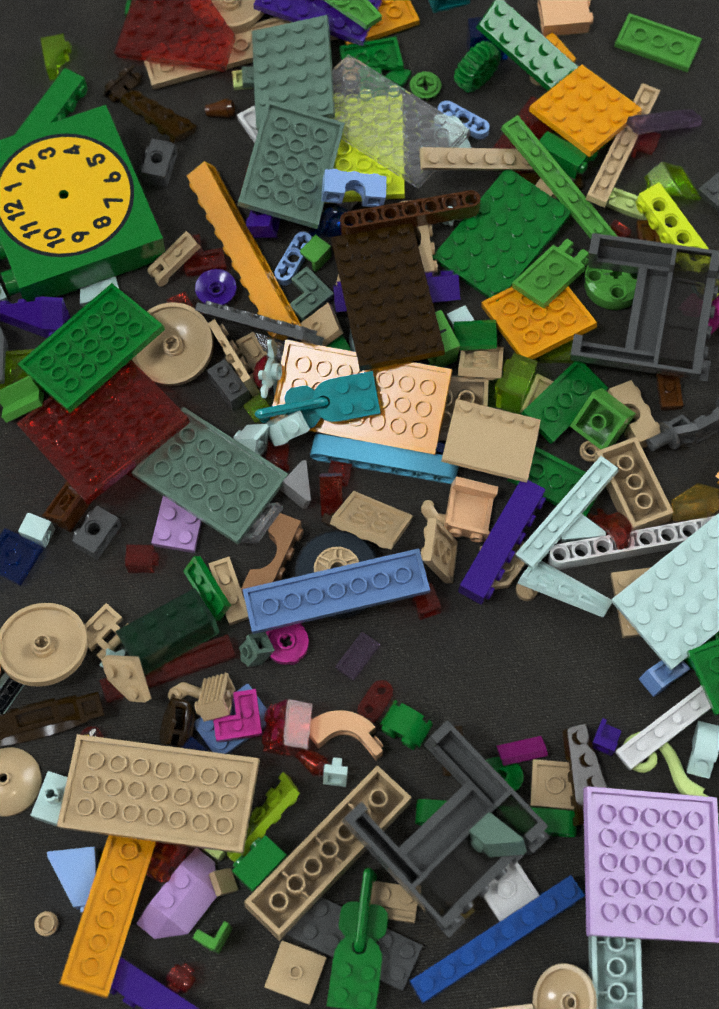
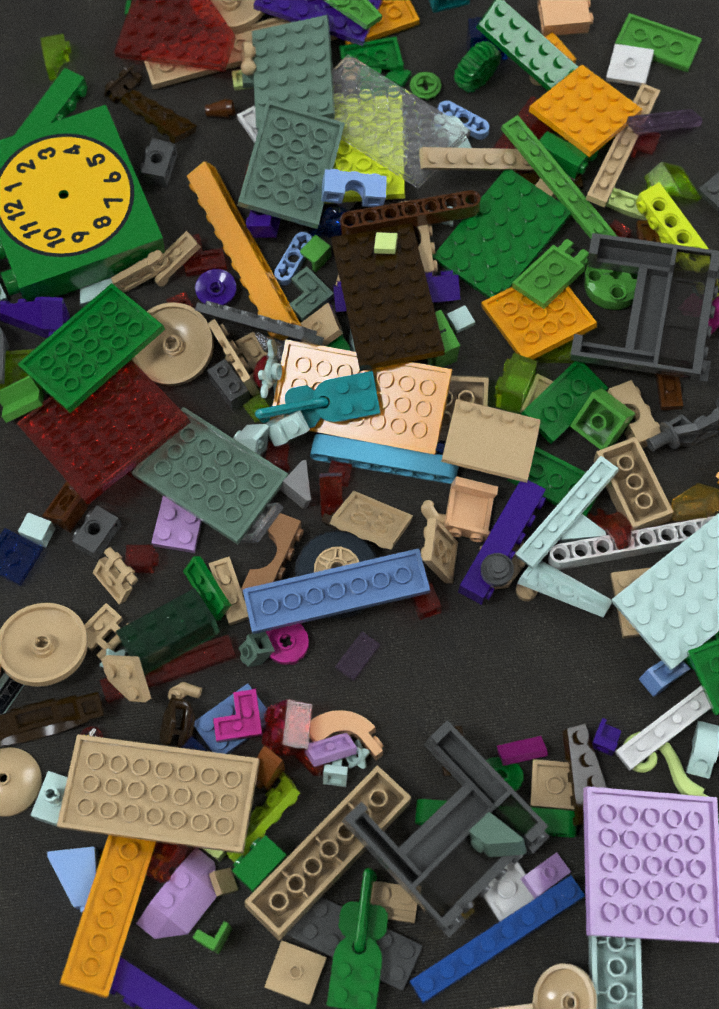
(46, 923): tan plate -> none
(114, 581): none -> tan plate
(141, 271): none -> tan hinge
(181, 978): clear red gear -> none
(215, 697): tan brick -> none
(248, 51): none -> tan plate
(269, 768): none -> dark orange slope
(330, 749): none -> lavender plate
(360, 760): none -> light aqua plate
(375, 700): clear red plate -> none
(385, 243): none -> yellowish green tile
(405, 724): green brick -> none
(476, 334): green panel -> none
(481, 363): tan plate -> none
(497, 569): none -> dark grey plate
(545, 875): none -> lavender plate
(588, 446): tan plate -> none
(629, 65): none -> white plate

